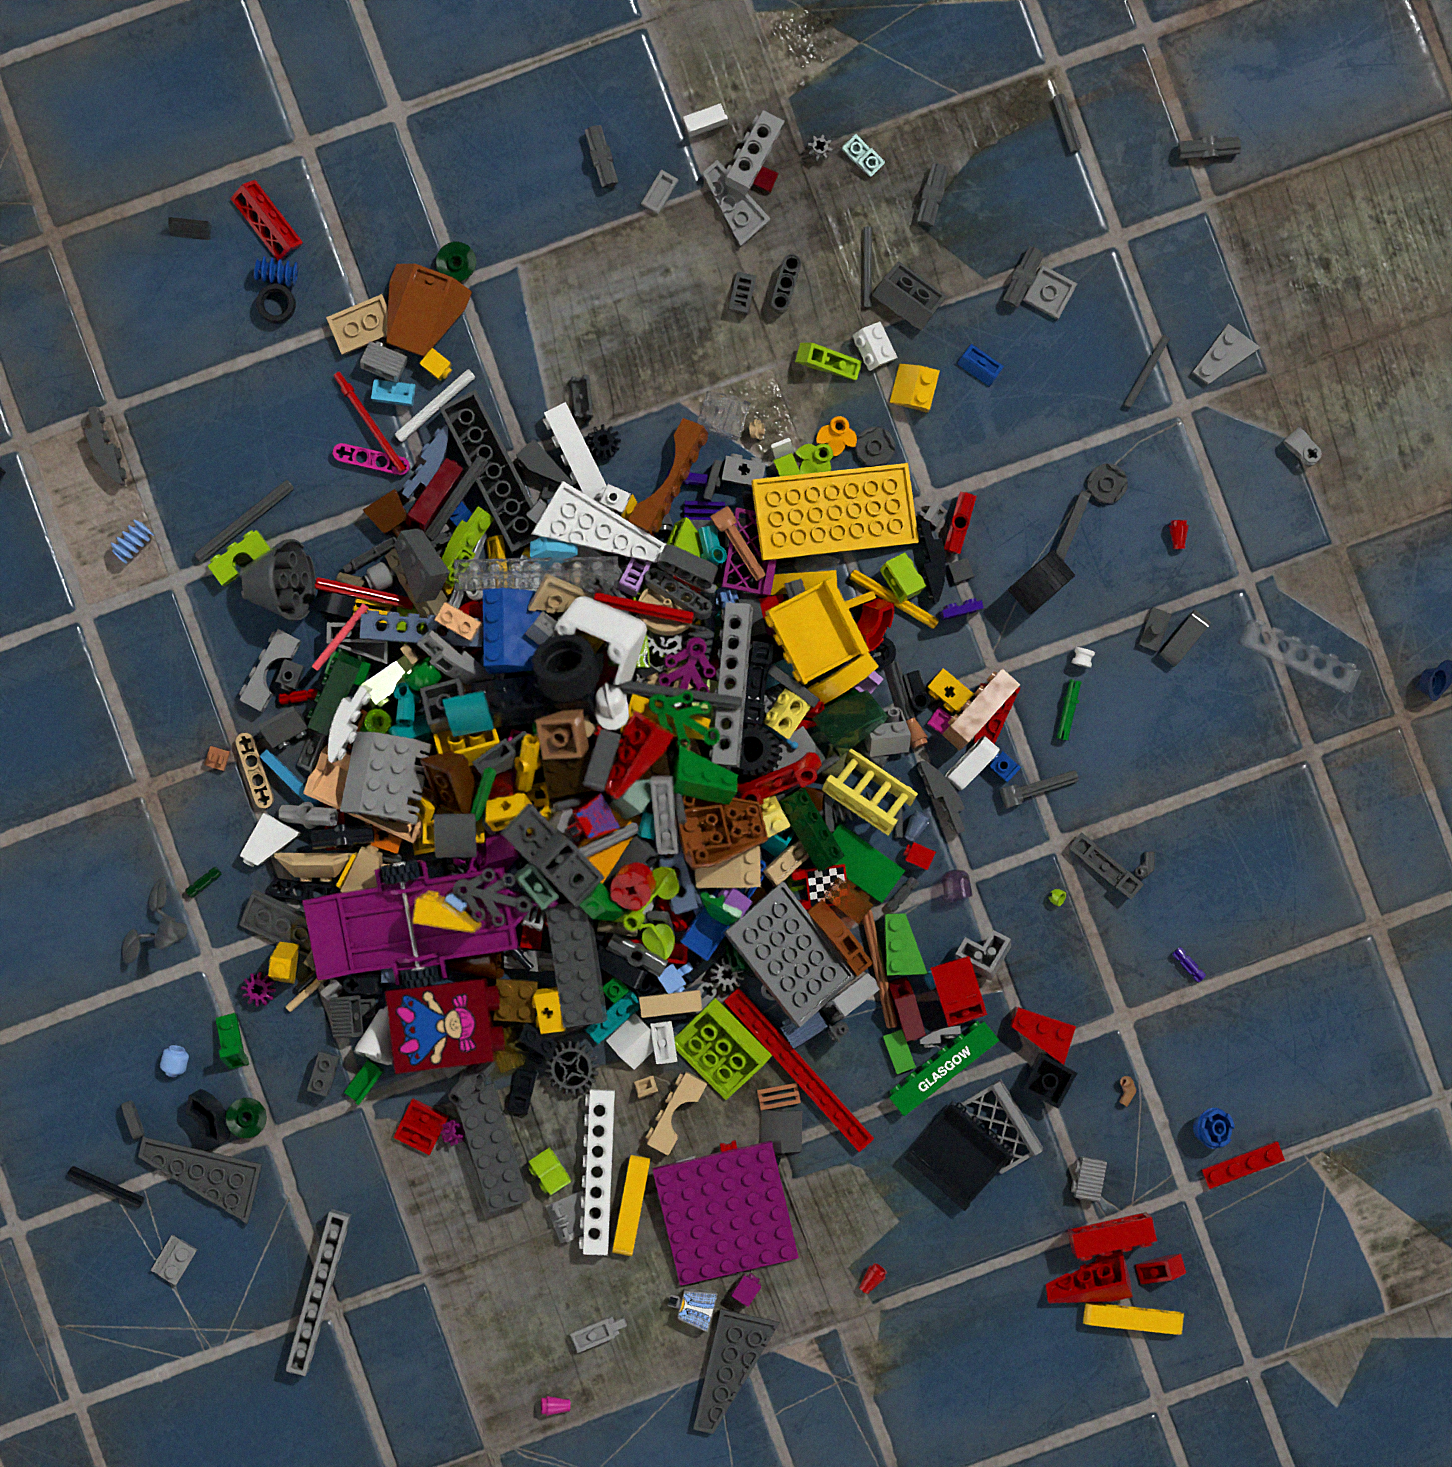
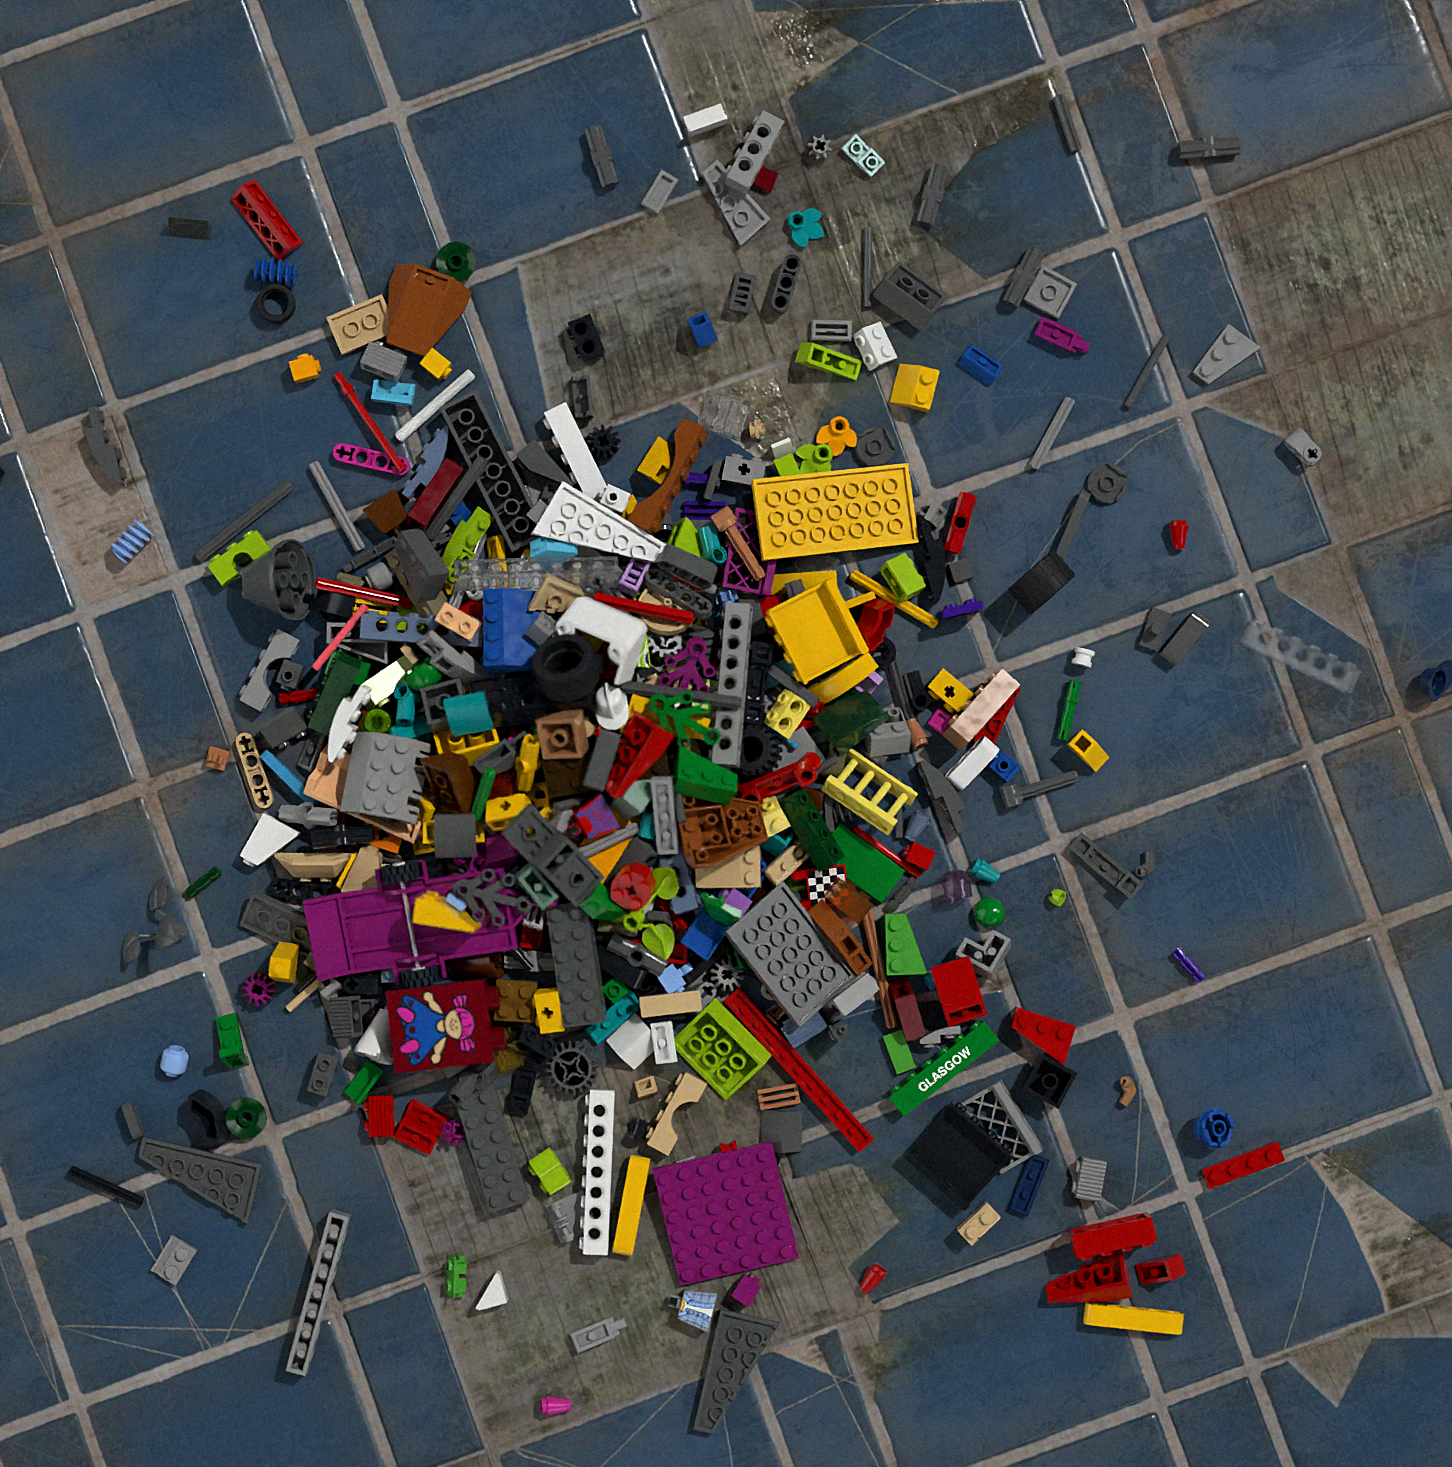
(305, 368): none -> light orange brick
(336, 506): none -> light grey axle
(380, 1115): none -> red brick
(454, 1283): none -> bright green hinge
(494, 1294): none -> white slope
(589, 337): none -> black brick
(638, 1129): none -> black bush
(658, 461): none -> yellow slope
(702, 329): none -> blue brick
(776, 1014): none -> reddish brown bush
(808, 228): none -> teal plate
(831, 338): none -> light grey tile
(886, 851): none -> red bar
(978, 1223): none -> tan brick
(982, 870): none -> teal cone
(989, 912): none -> green hair
(1029, 1184): none -> dark blue tile
(1051, 433): none -> light grey axle
(1060, 336): none -> magenta hinge
(1088, 750): none -> yellow slope

